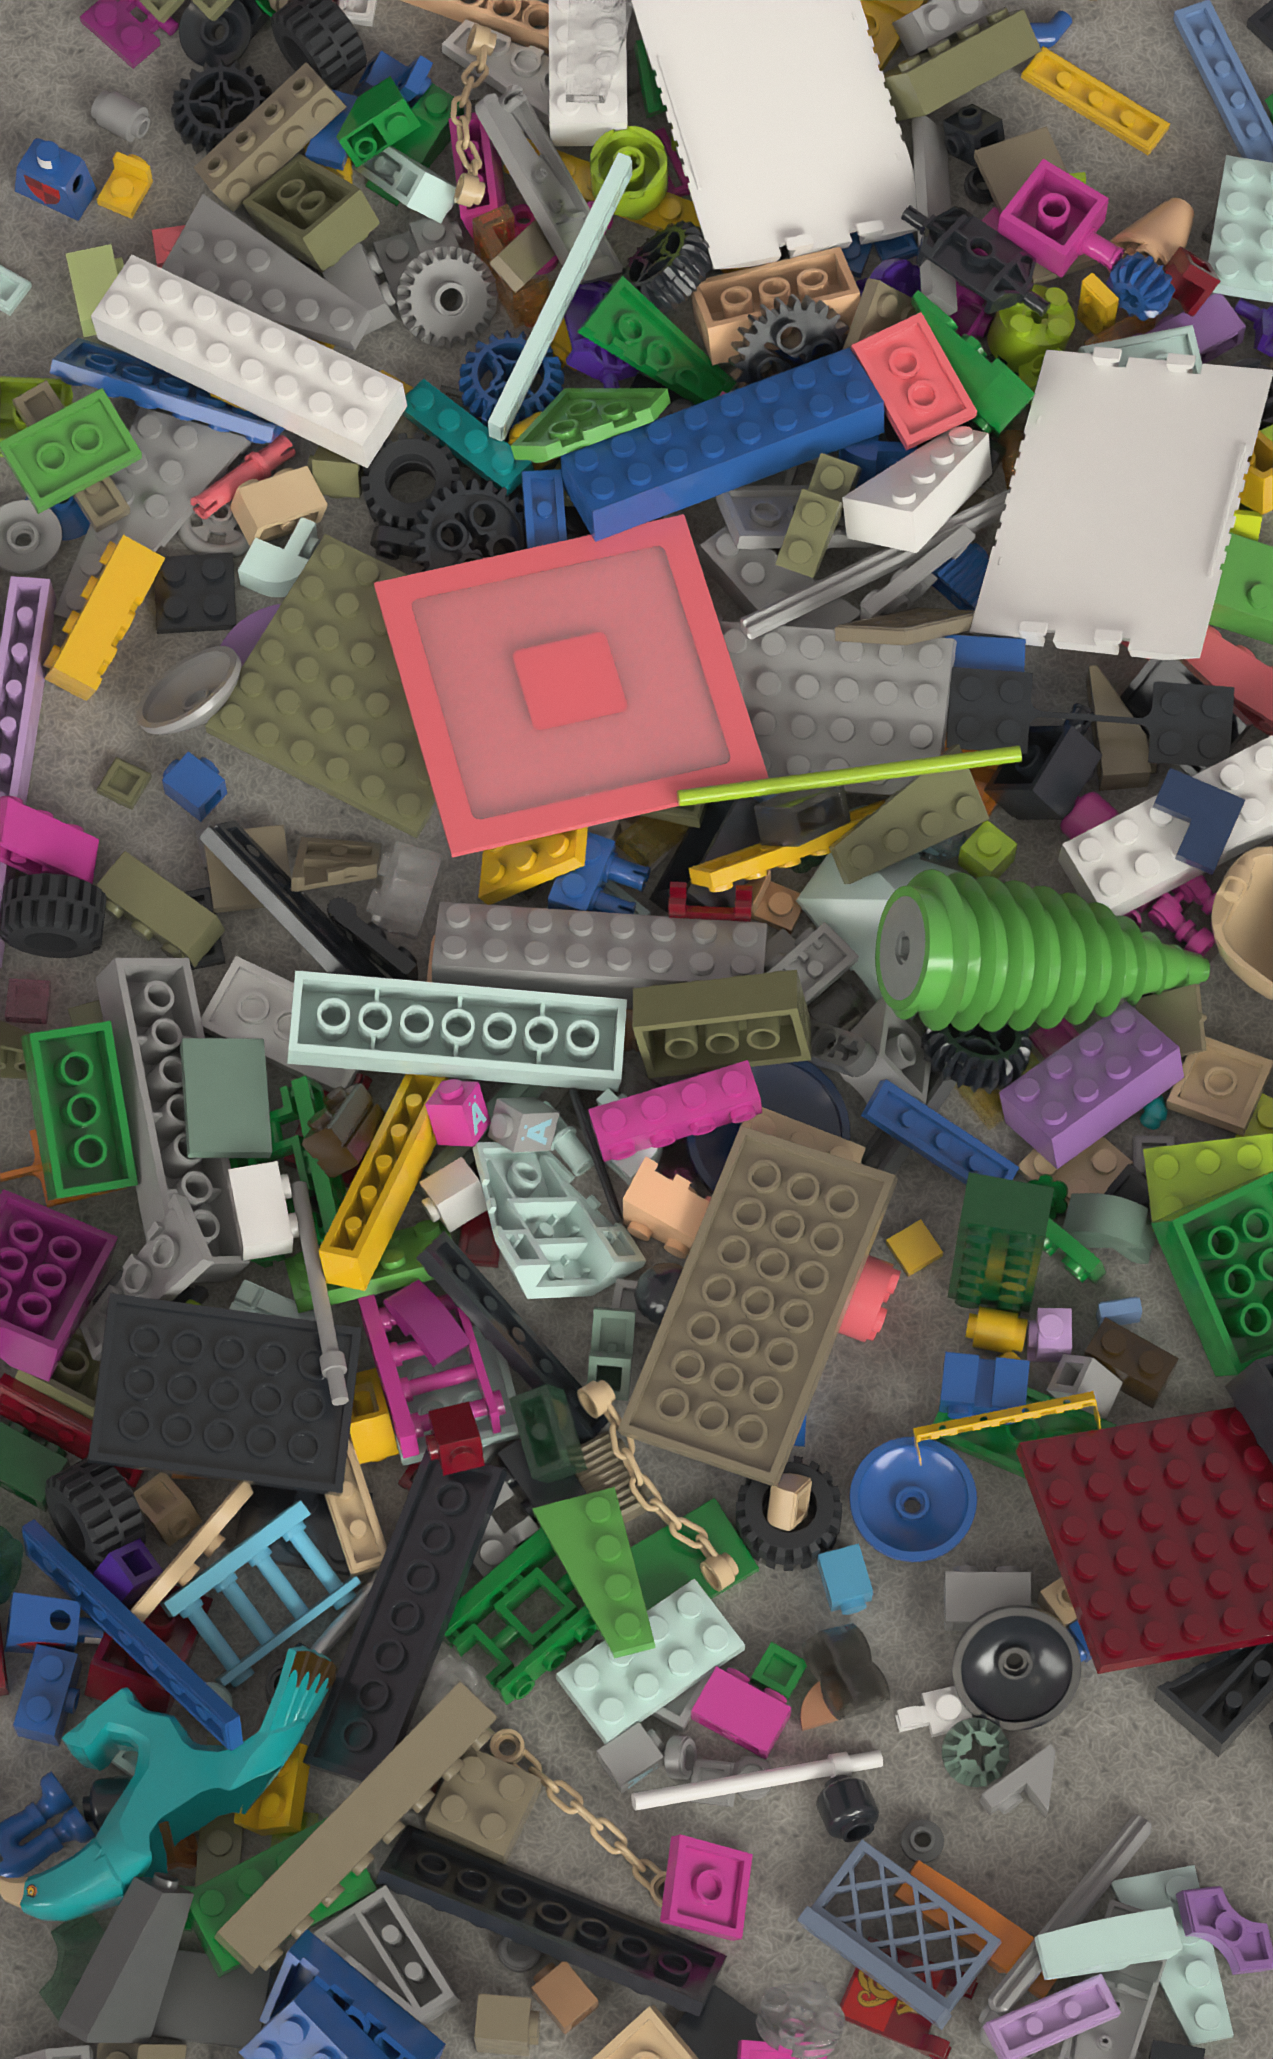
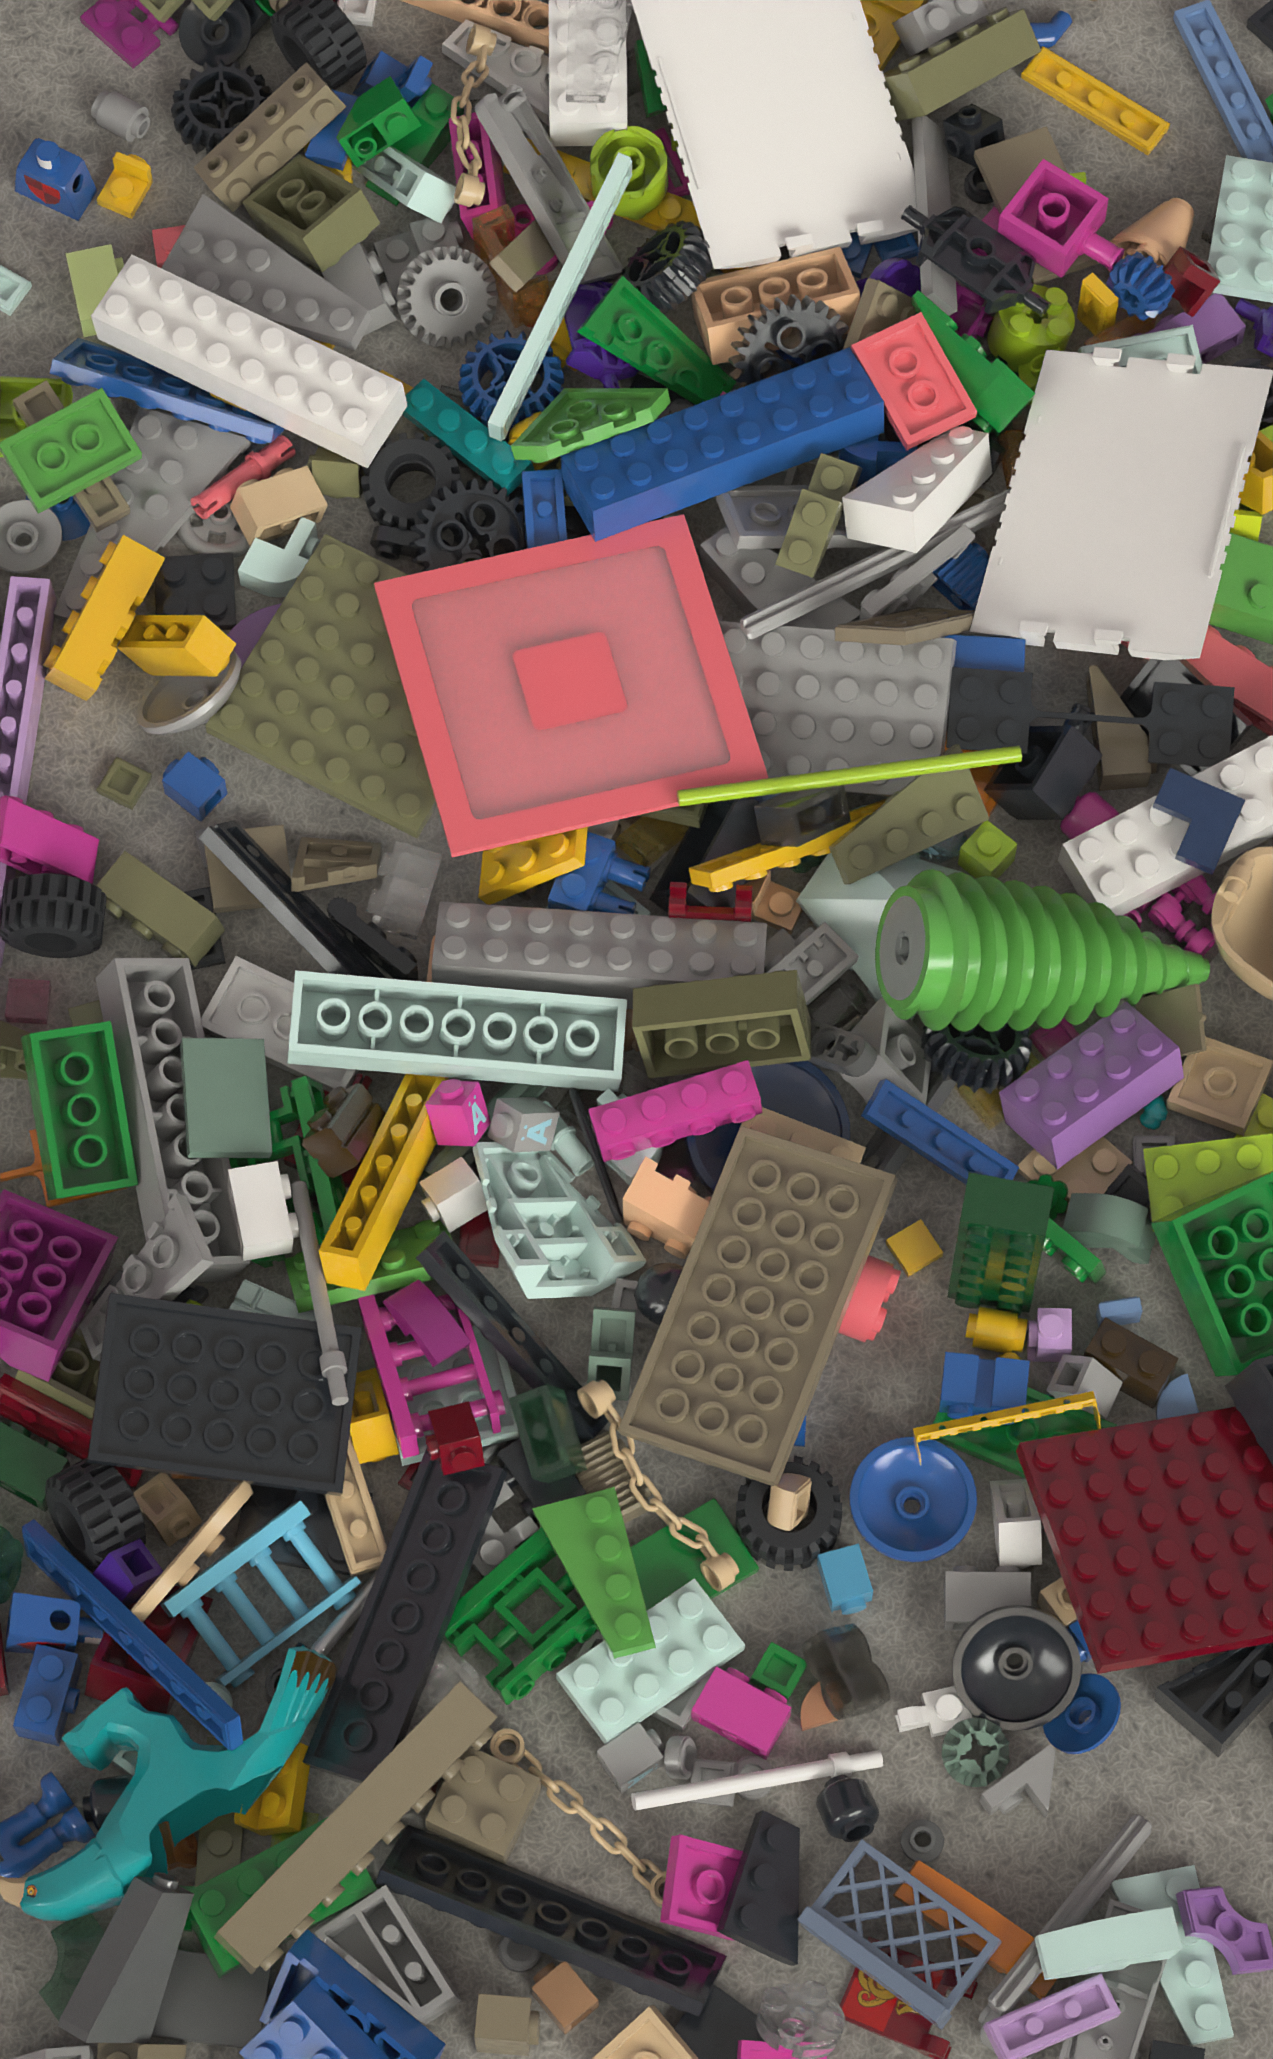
(177, 645): none -> yellow brick
(765, 1891): none -> black wing
(1016, 1524): none -> white slope
(1093, 1699): none -> blue dish
(1177, 1399): none -> medium blue tile

